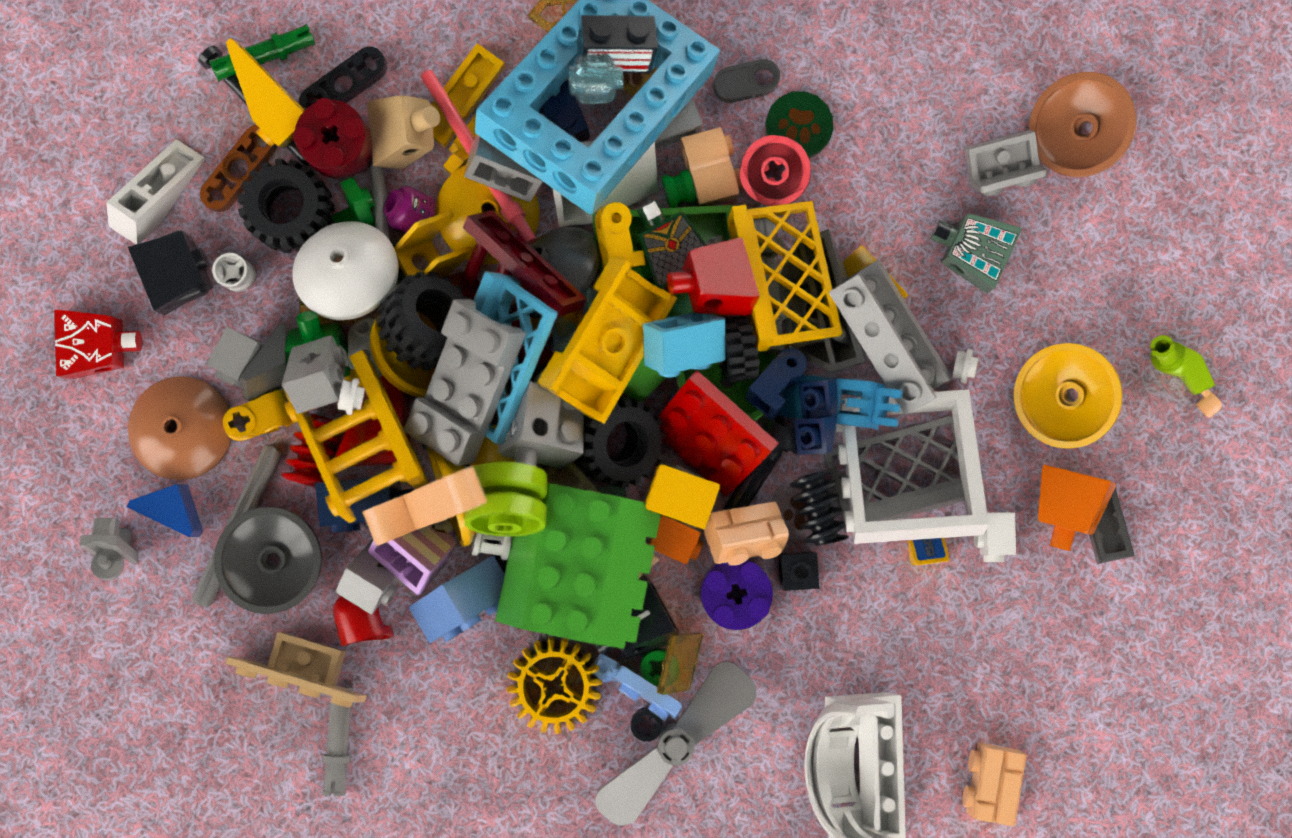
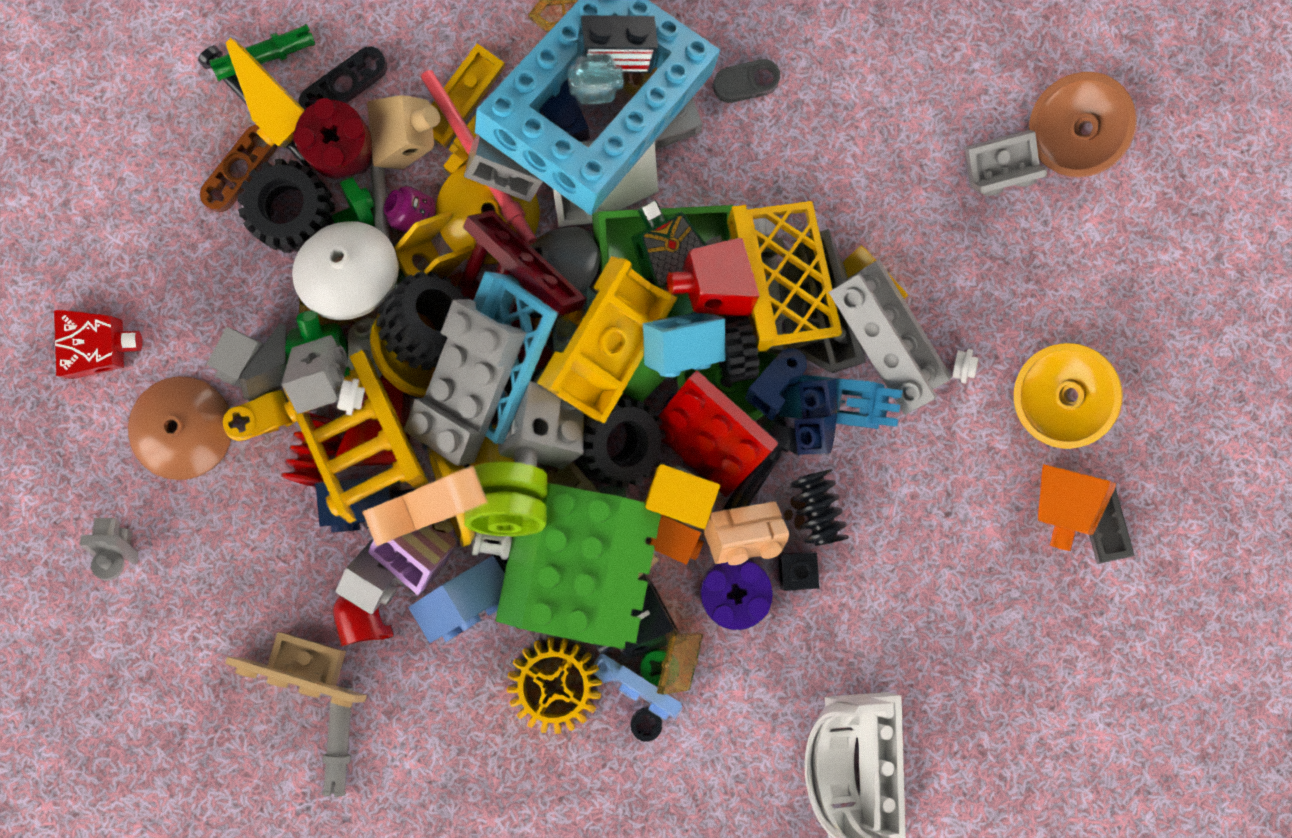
(152, 192): white slope -> none
(171, 270): black torso -> none
(172, 508): blue slope -> none
(228, 267): white wheel -> none
(244, 563): dark grey dish -> none
(248, 500): light grey axle -> none
(613, 234): yellow leg -> none
(679, 189): green wheel -> none
(710, 166): light nougat brick -> none
(719, 699): light grey piece -> none
(757, 164): coral brick -> none
(803, 119): dark green tile -> none
(912, 502): light grey fence -> none
(927, 551): slope -> none
(976, 517): white window -> none
(977, 248): torso -> none
(994, 783): light nougat brick -> none
(998, 538): white brick -> none
(1190, 366): lime arm -> none

